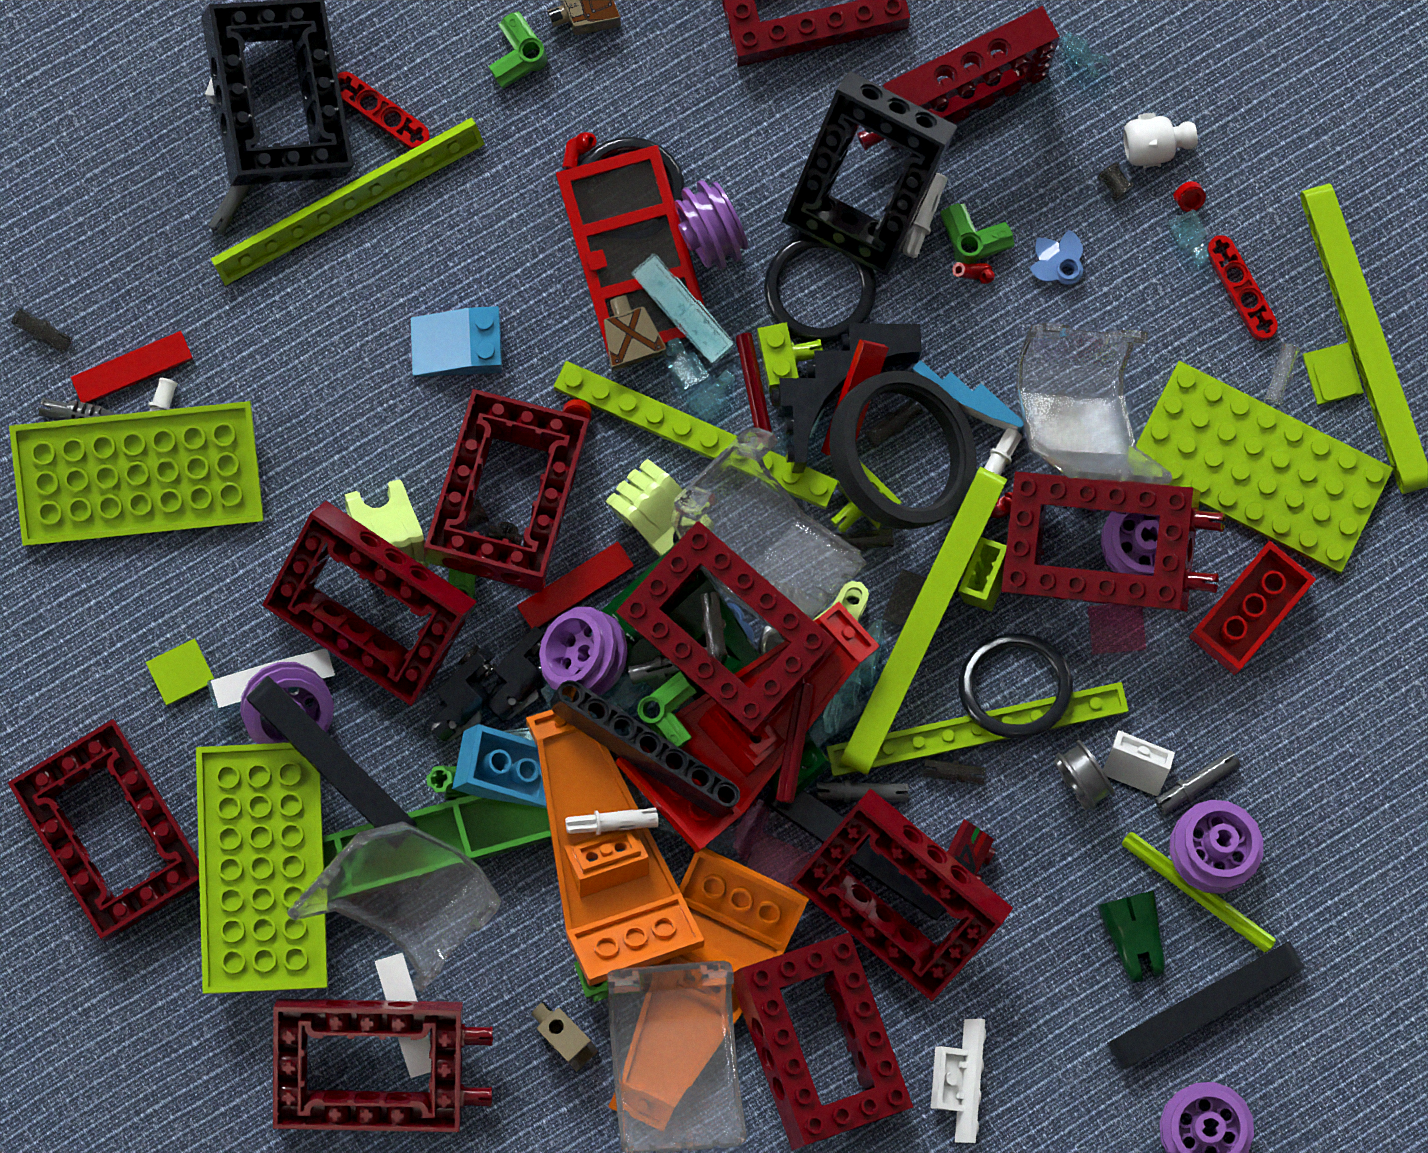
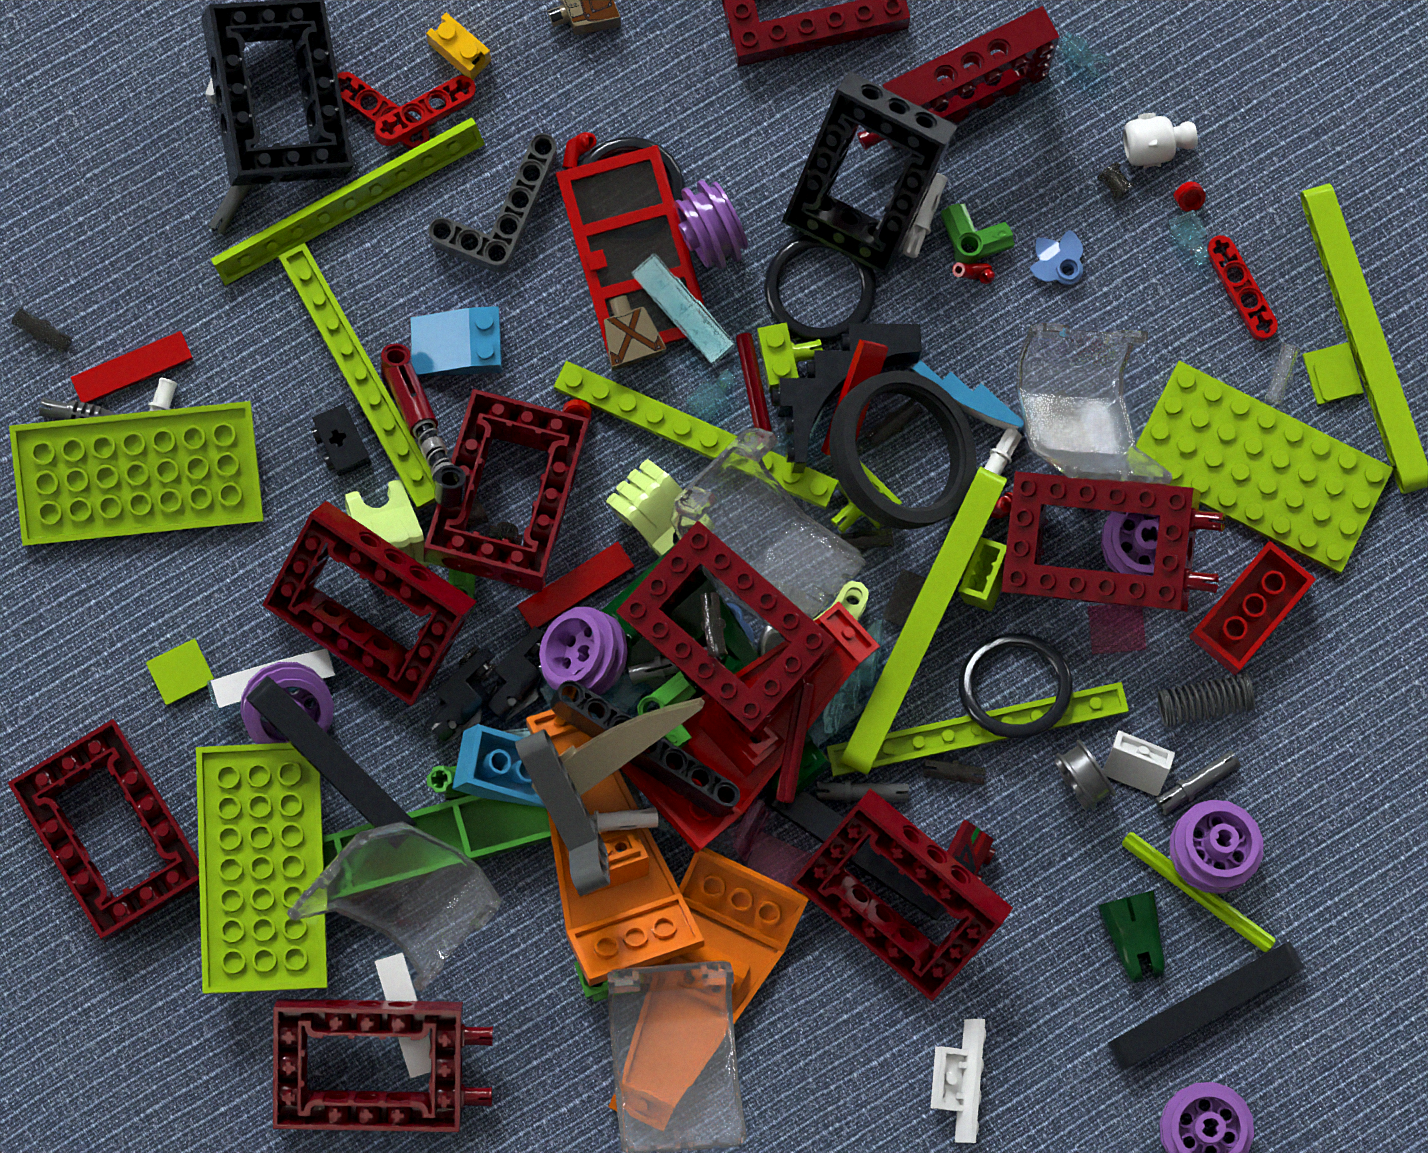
(339, 423): none -> black brick
(360, 374): none -> lime plate
(422, 423): none -> piece
(427, 113): none -> red beam
(459, 47): none -> yellow brick
(508, 214): none -> dark grey beam
(515, 63): bright green piece -> none
(570, 1042): dark tan torso -> none
(585, 845): none -> dark grey beam
(621, 743): none -> dark tan slope
(685, 368): clear light blue plate -> none
(781, 1054): dark red brick -> none
(1167, 709): none -> dark grey piece

